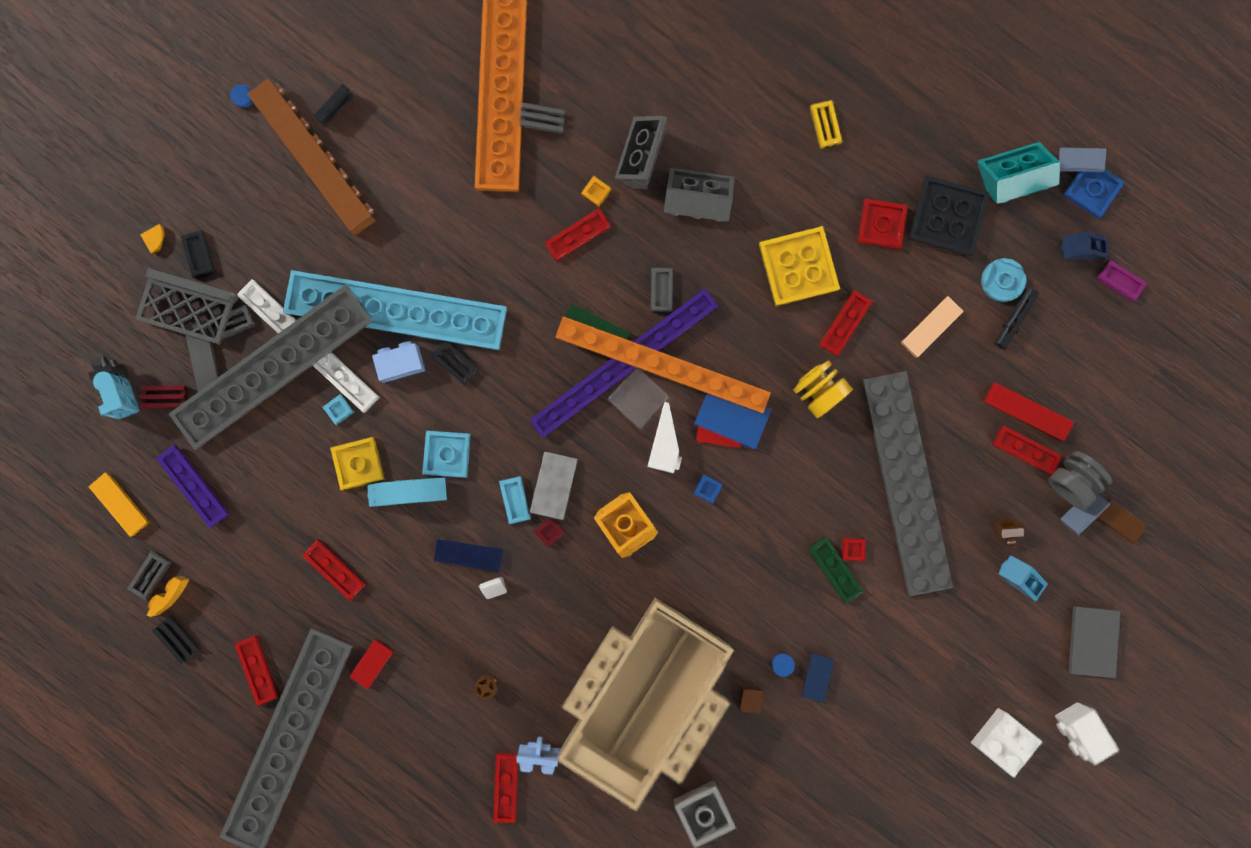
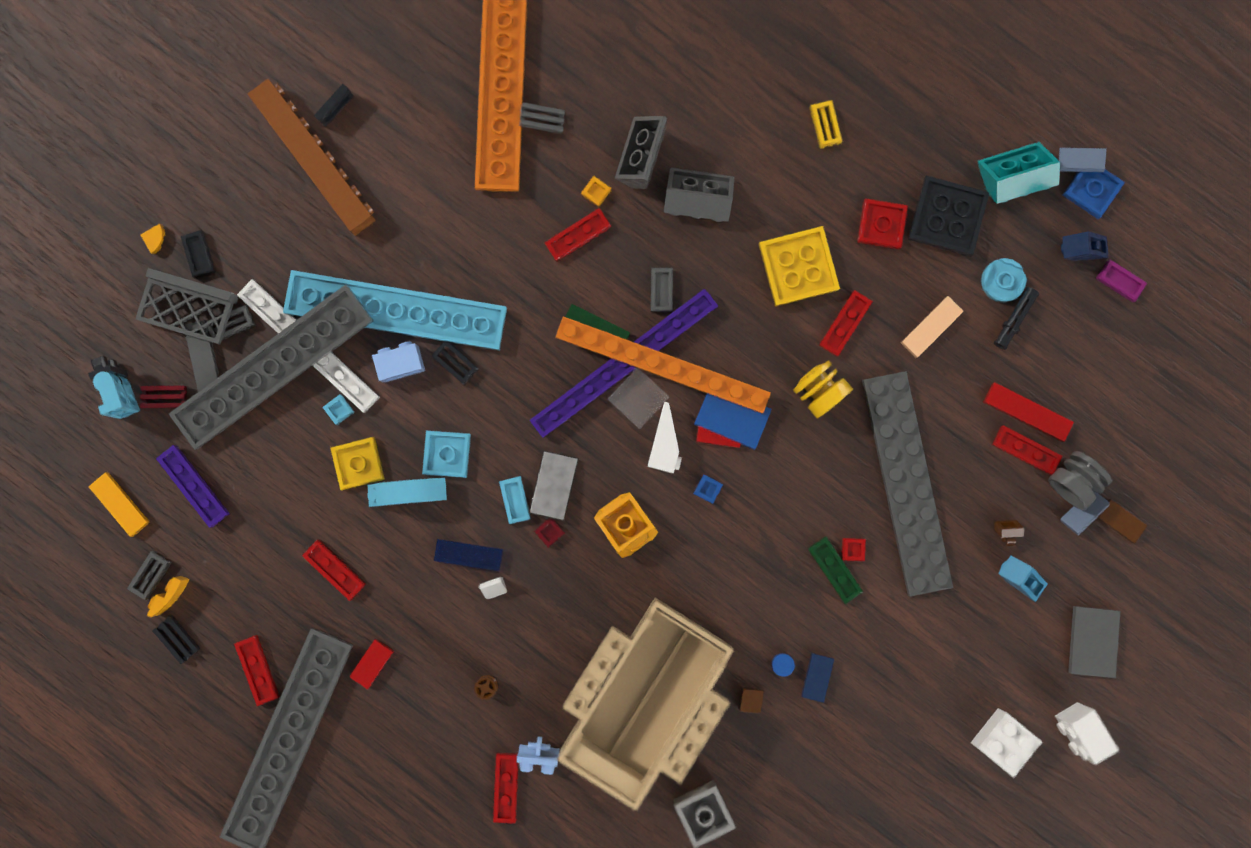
(240, 96): blue tile -> none

